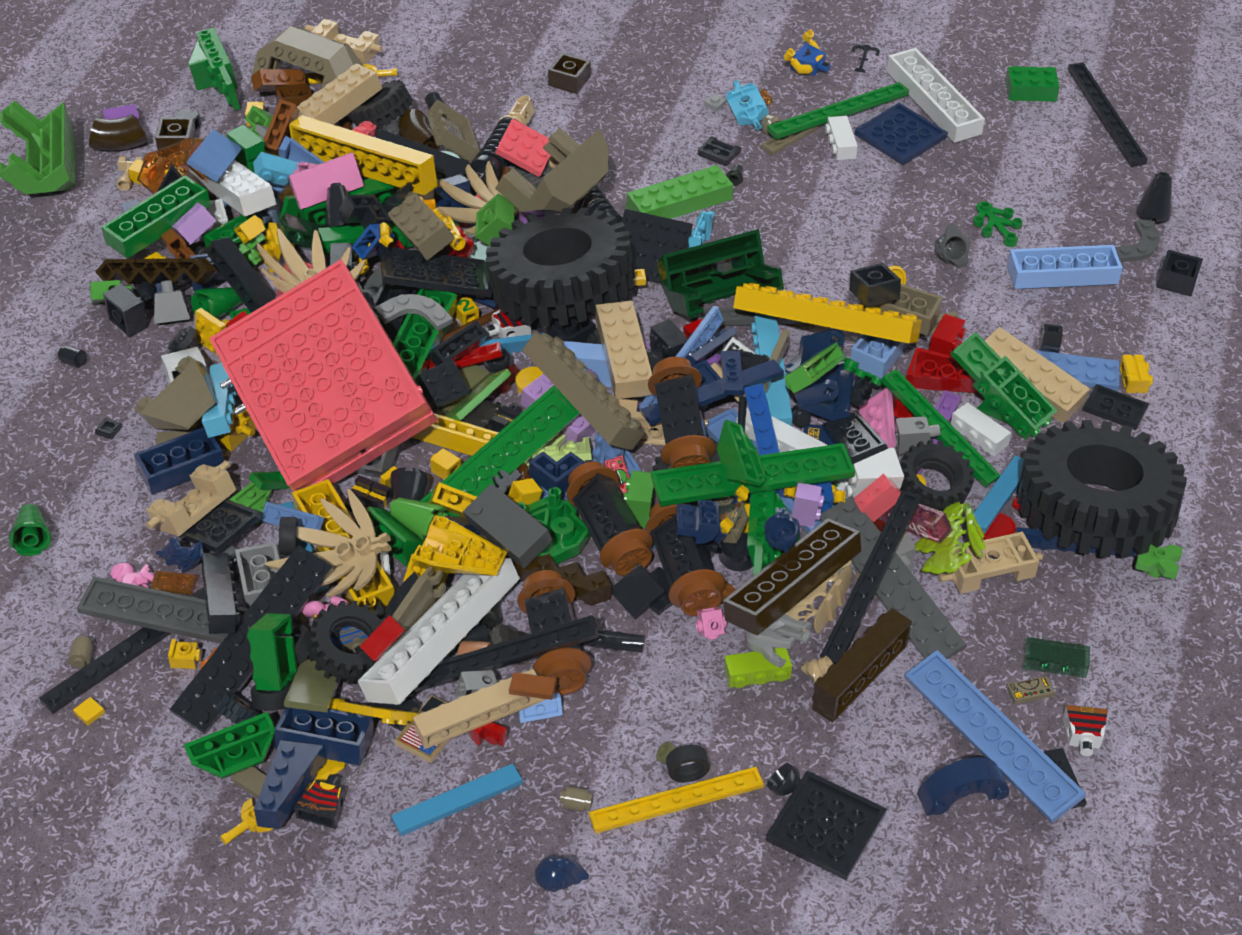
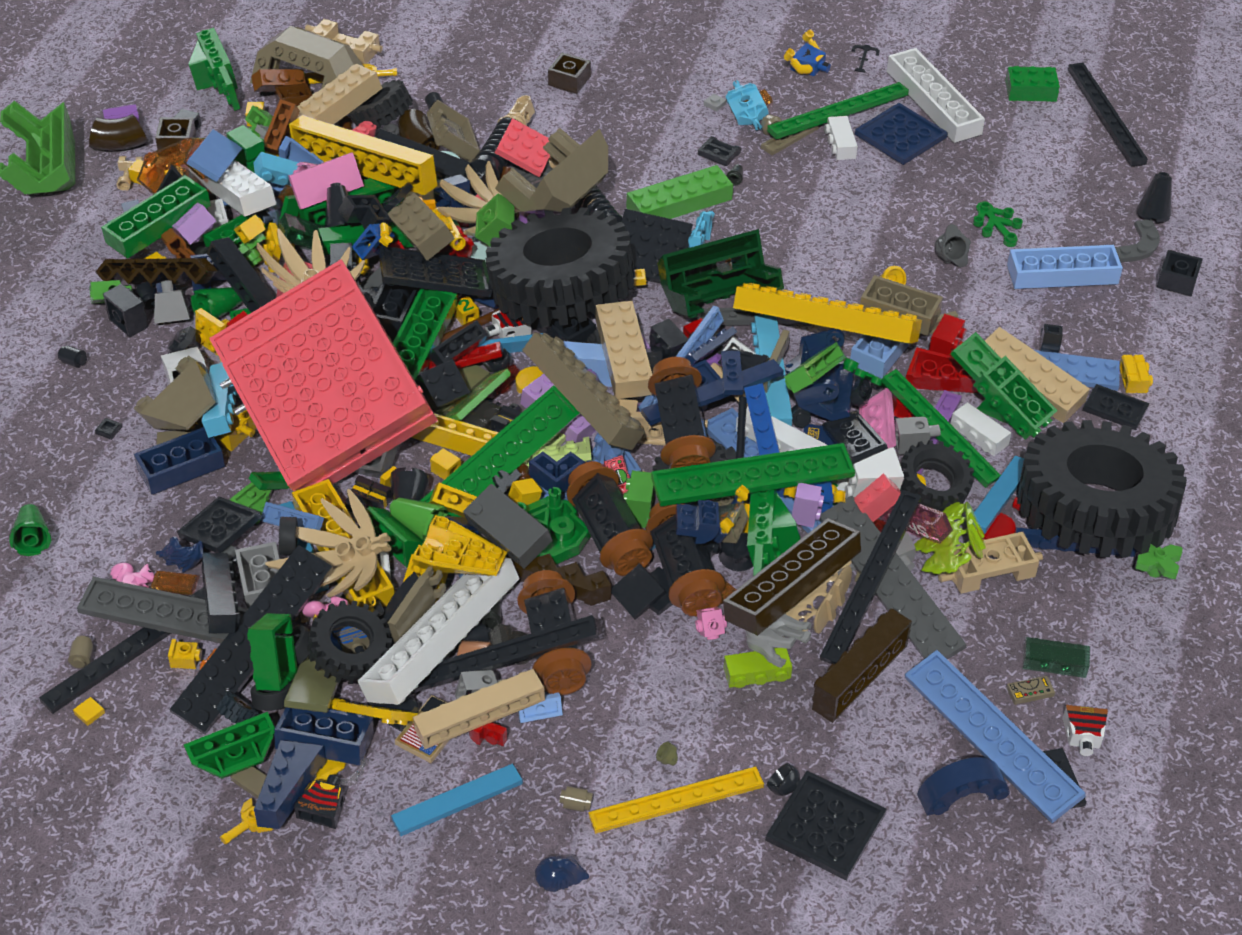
(211, 488): tan brick -> none
(382, 638): red tile -> none
(414, 304): light grey plate -> none
(532, 686): dark orange tile -> none
(617, 641): black axle -> none
(689, 772): black tyre -> none
(739, 456): green wedge -> none
(781, 530): dark blue hair -> none
(817, 668): tan animal -> none
(875, 284): black brick -> none

